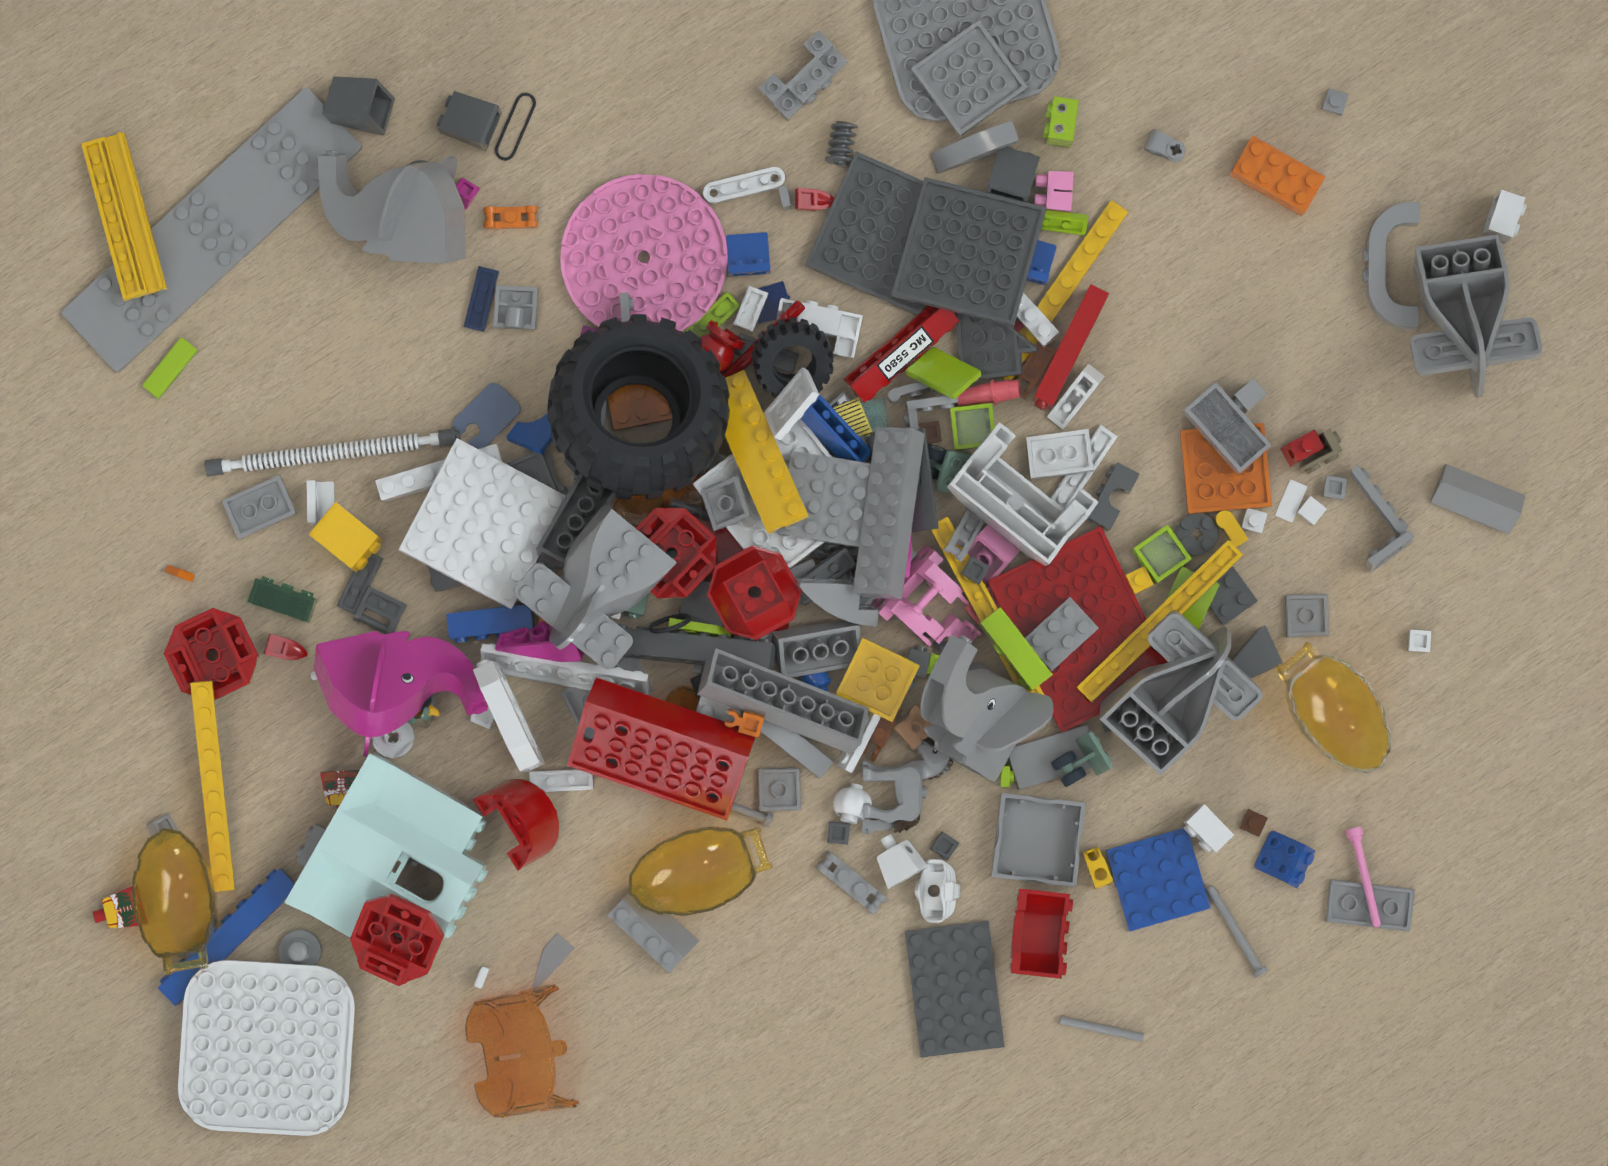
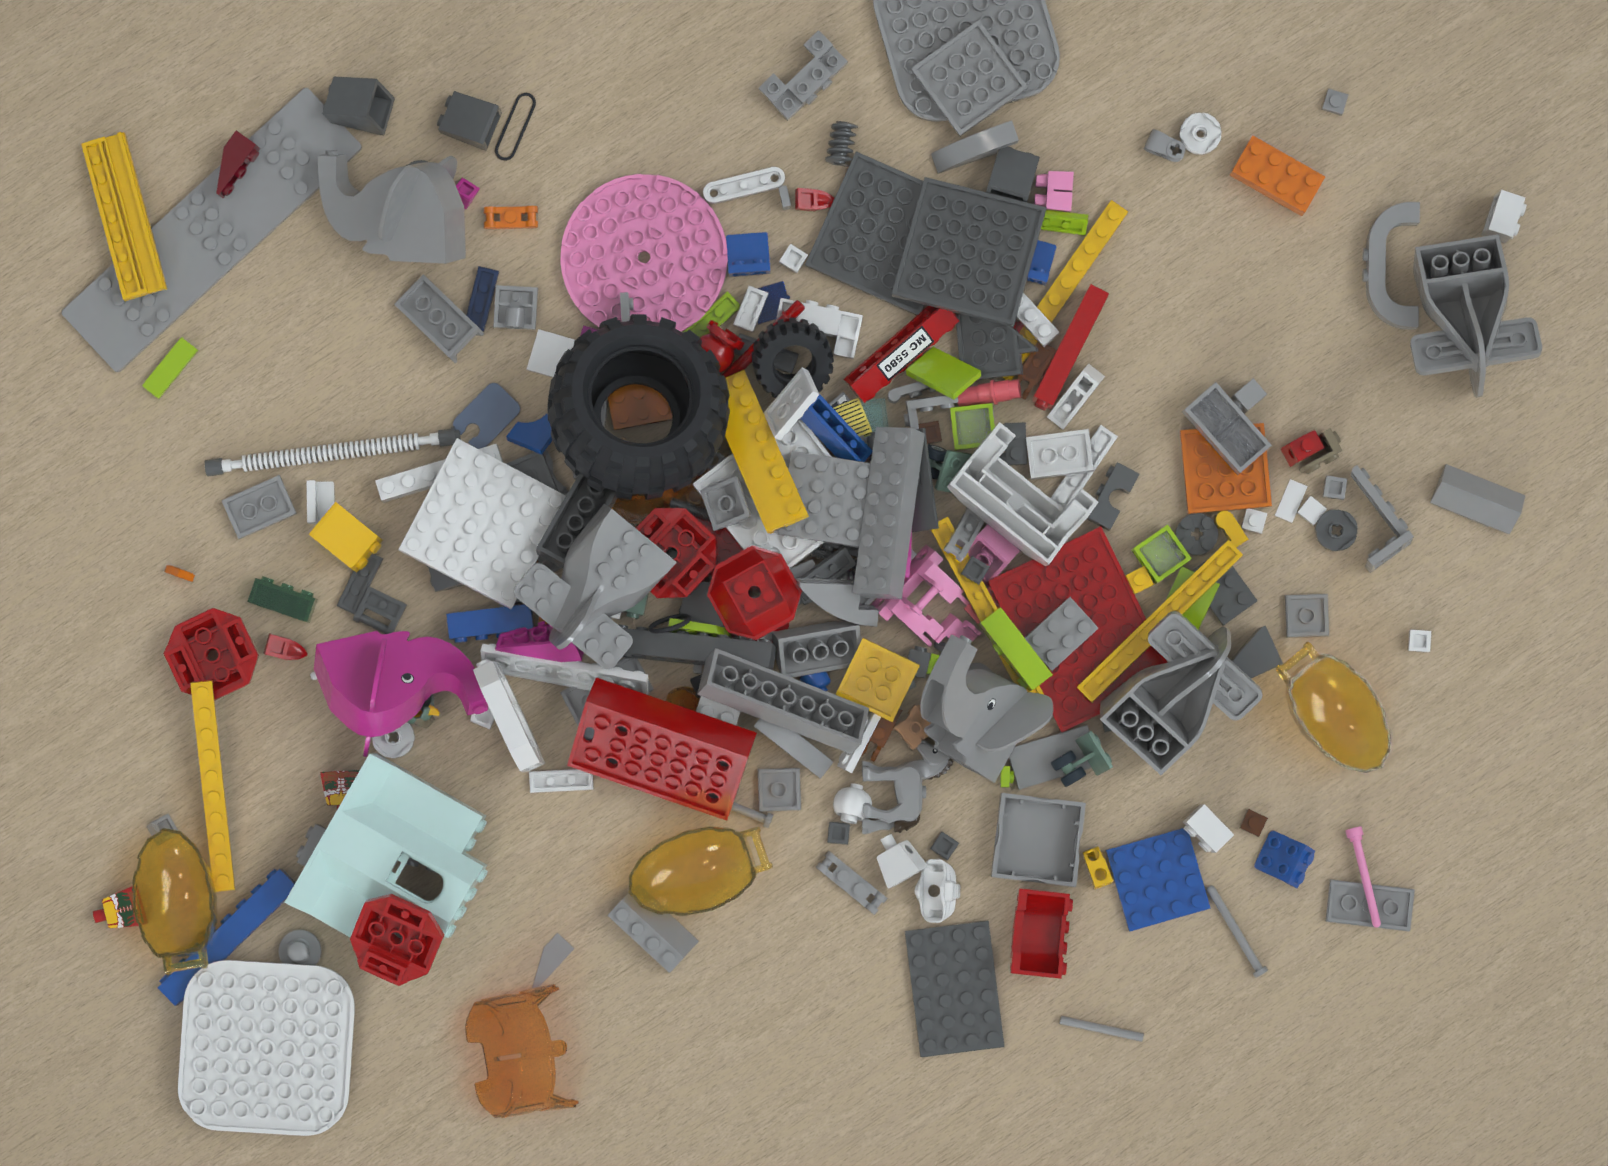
(236, 157): none -> dark red slope
(438, 317): none -> light grey plate
(482, 976): white tile -> none
(528, 816): red cylinder -> none
(547, 352): none -> white tile
(748, 723): orange plate -> none
(793, 258): none -> white plate
(1017, 449): none -> dark grey plate
(1062, 121): lime piece -> none
(1204, 123): none -> white plate
(1338, 518): none -> dark grey plate

